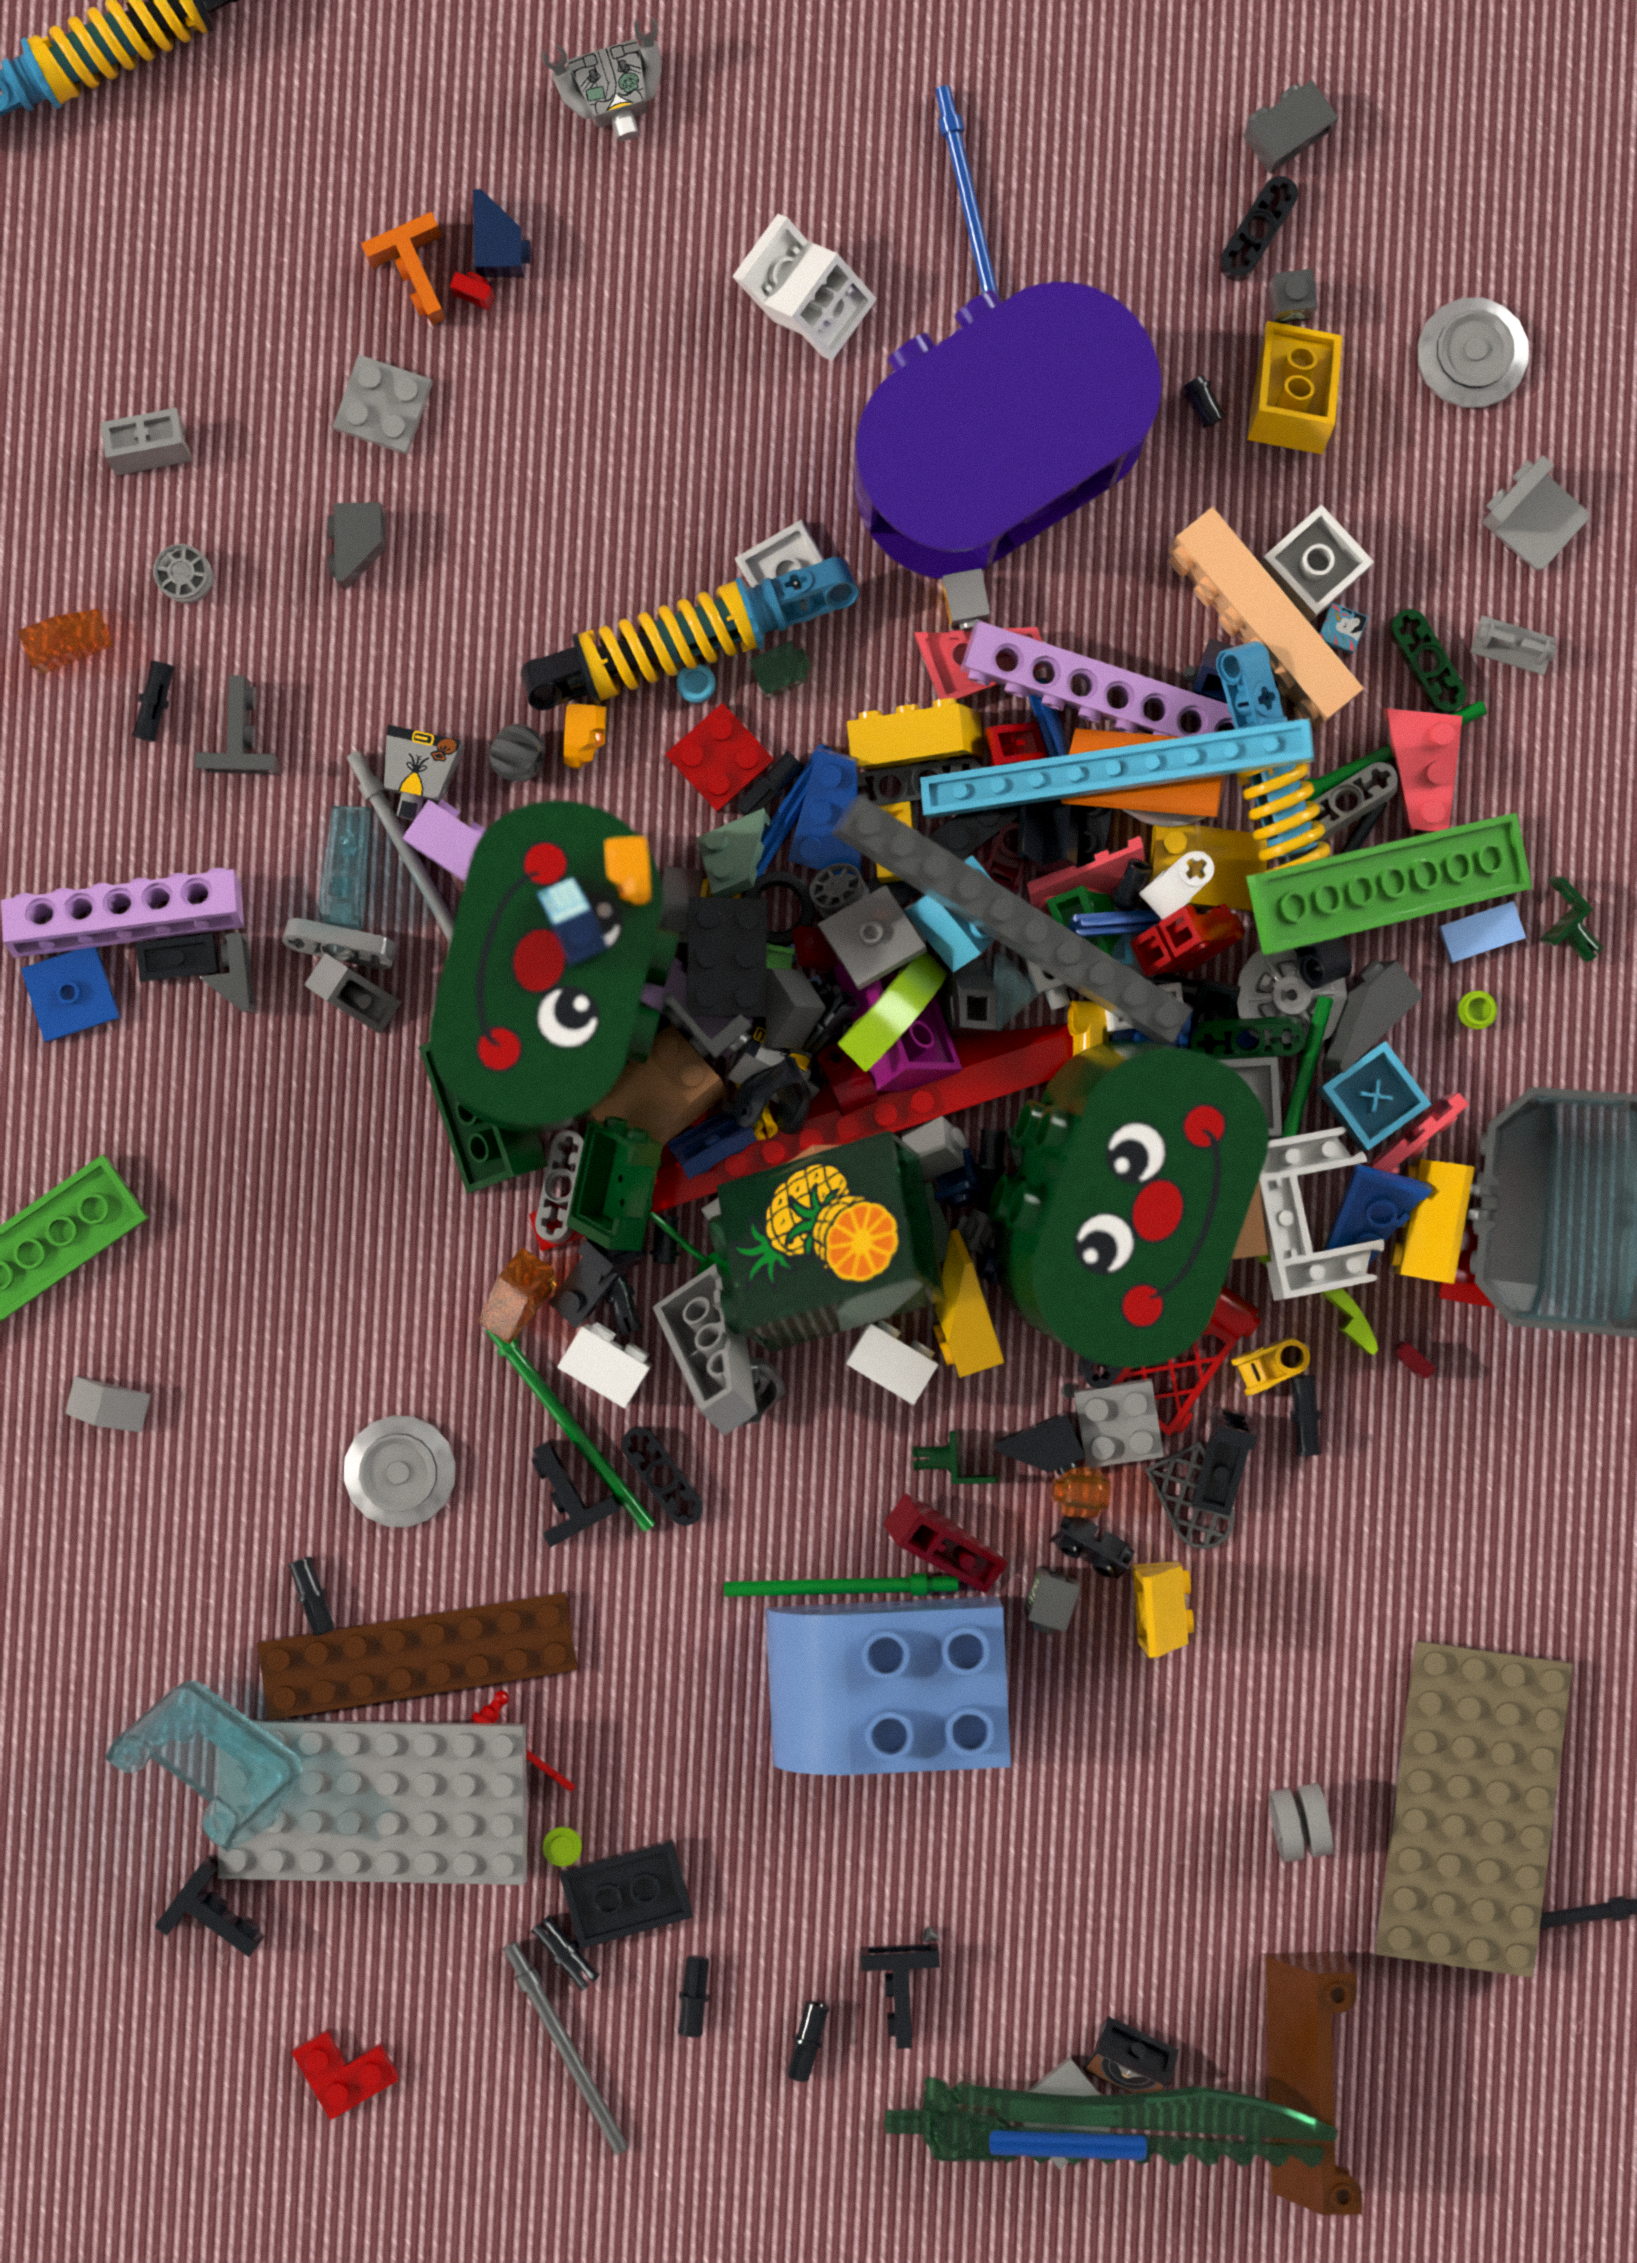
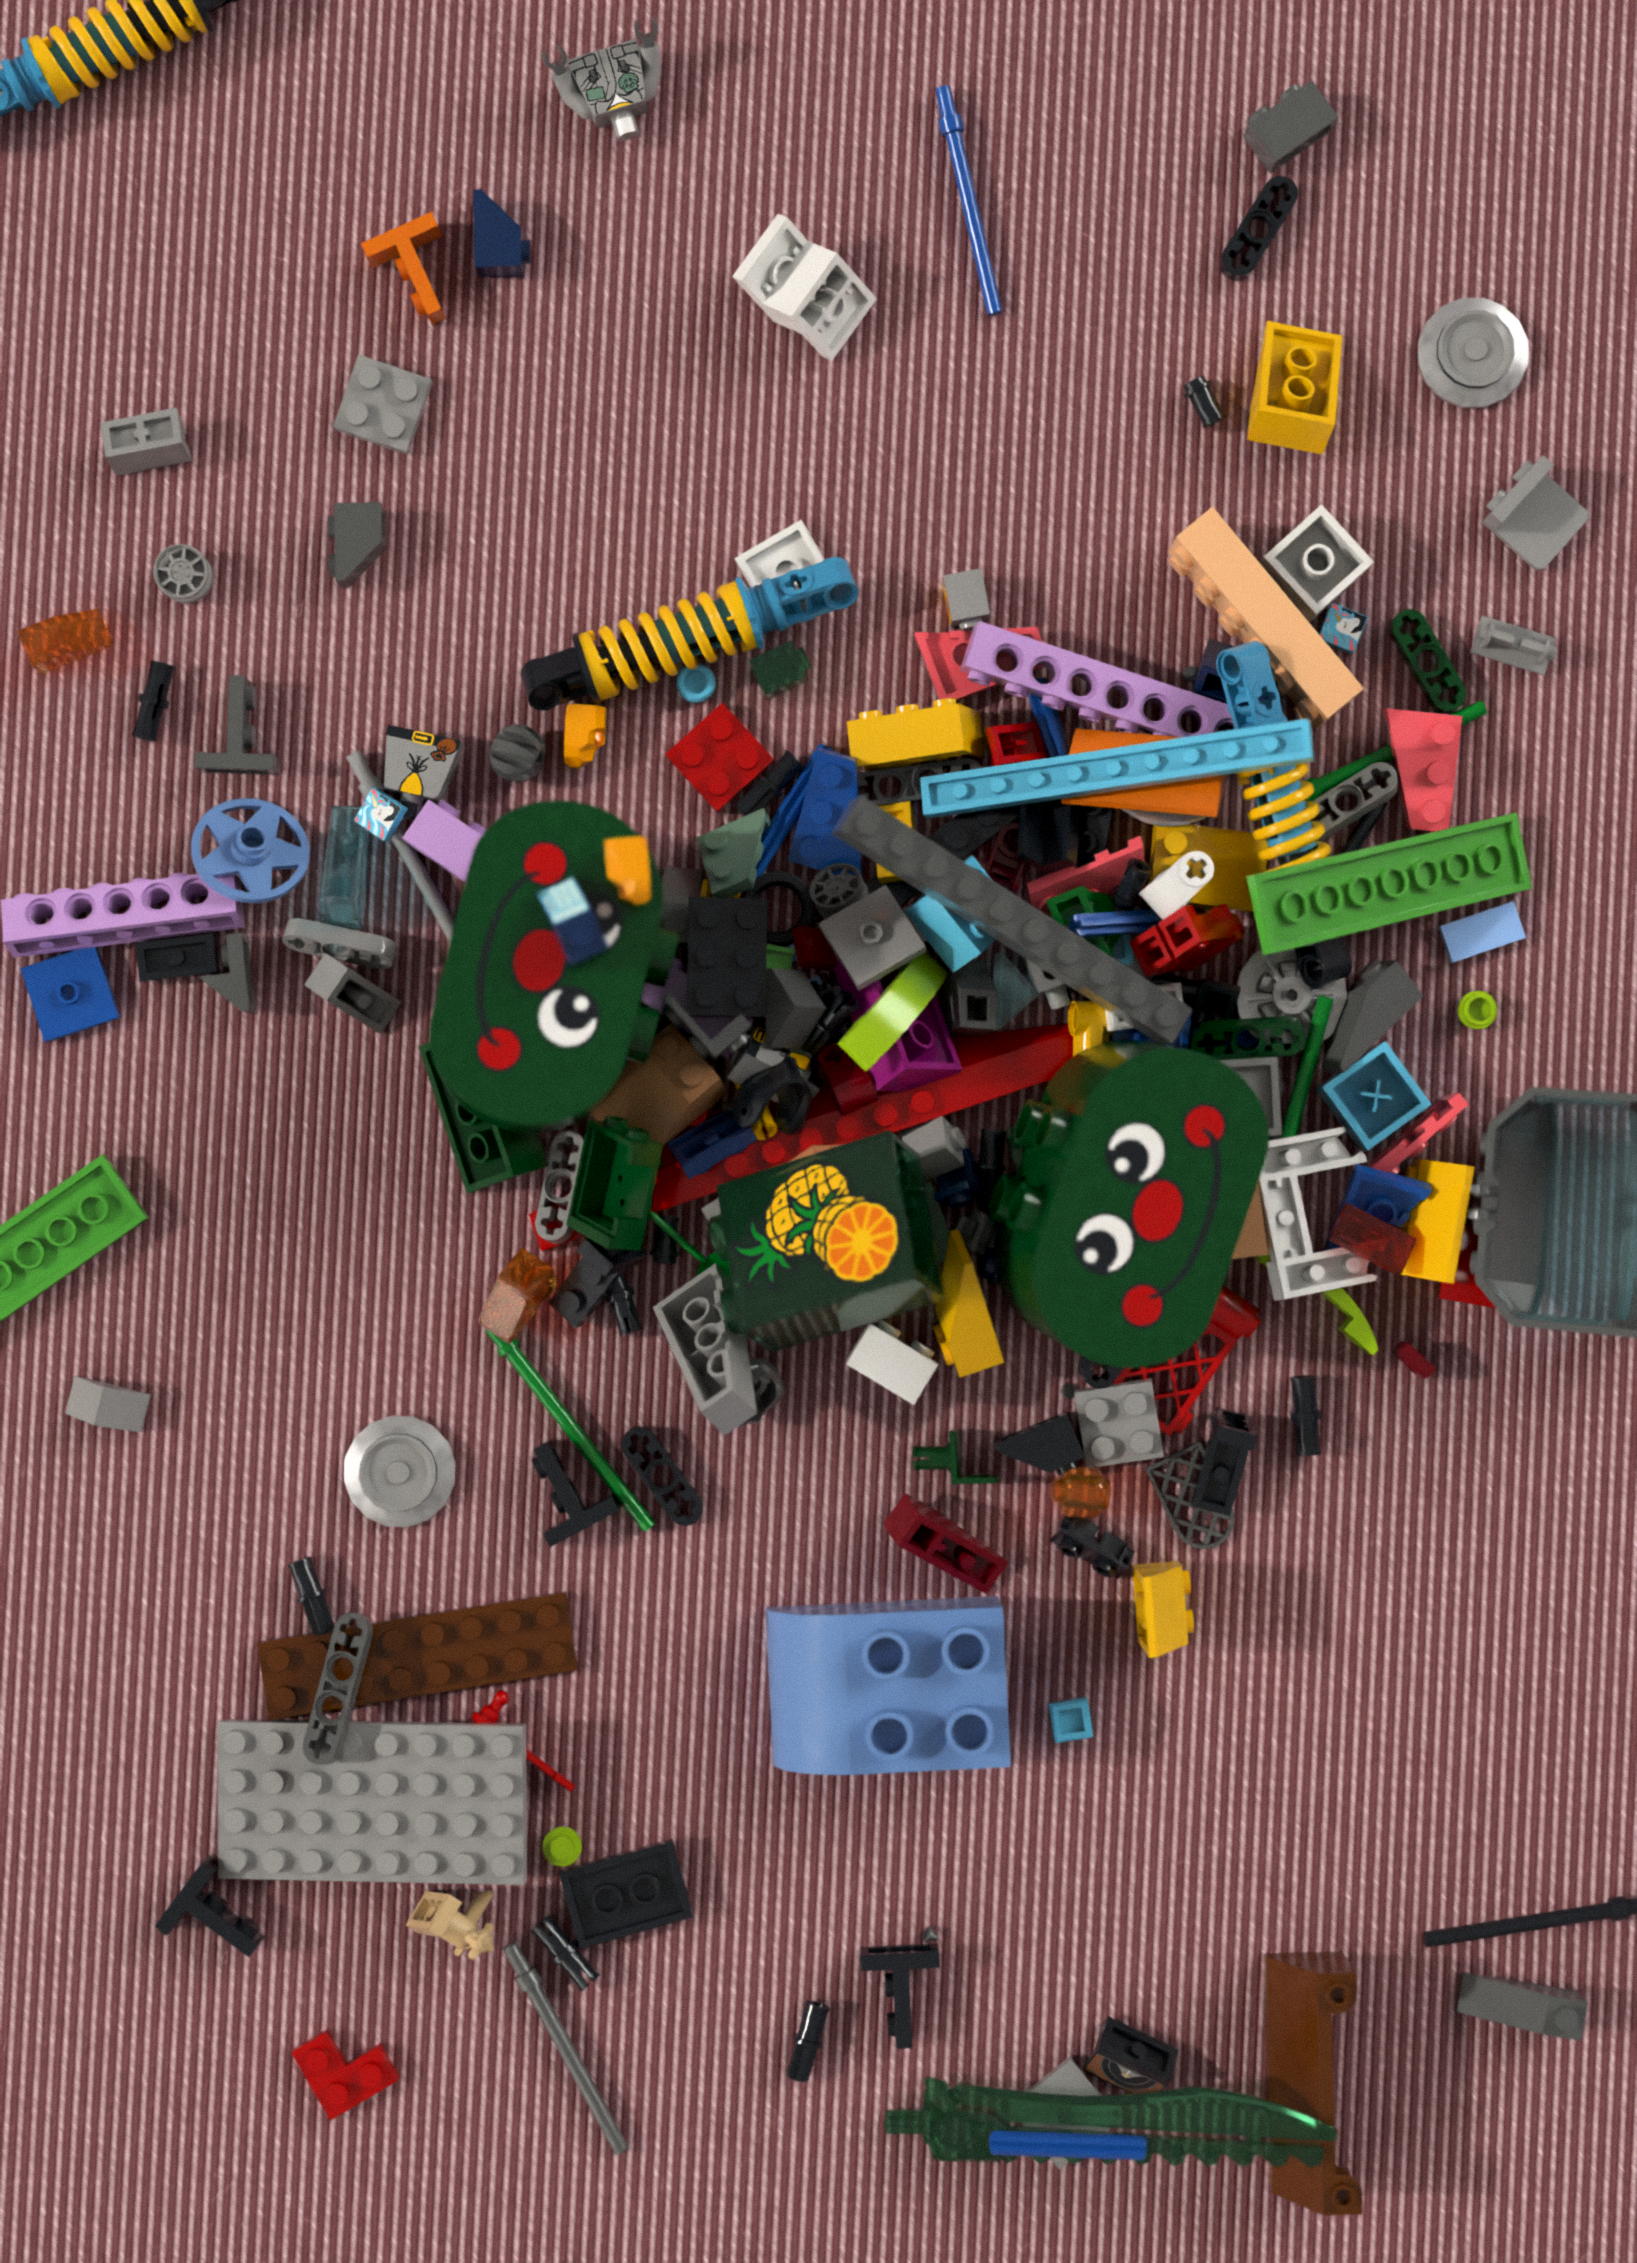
(217, 1755): clear light blue windscreen -> none
(250, 850): none -> medium blue wheel
(344, 1690): none -> dark grey beam
(380, 814): none -> tile
(439, 1917): none -> tan piece
(472, 289): red plate -> none
(606, 1364): white brick -> none
(694, 1996): black axle -> none
(917, 1585): green bar -> none
(1003, 425): dark purple brick -> none
(1051, 1600): dark grey brick -> none
(1070, 1719): none -> medium azure tile
(1269, 1365): yellow piece -> none
(1292, 296): dark grey brick -> none
(1300, 1822): light grey wheel -> none
(1372, 1239): none -> clear red plate
(1473, 1808): dark tan plate -> none
(1523, 2005): none -> dark grey slope
(1570, 925): dark green bracket -> none

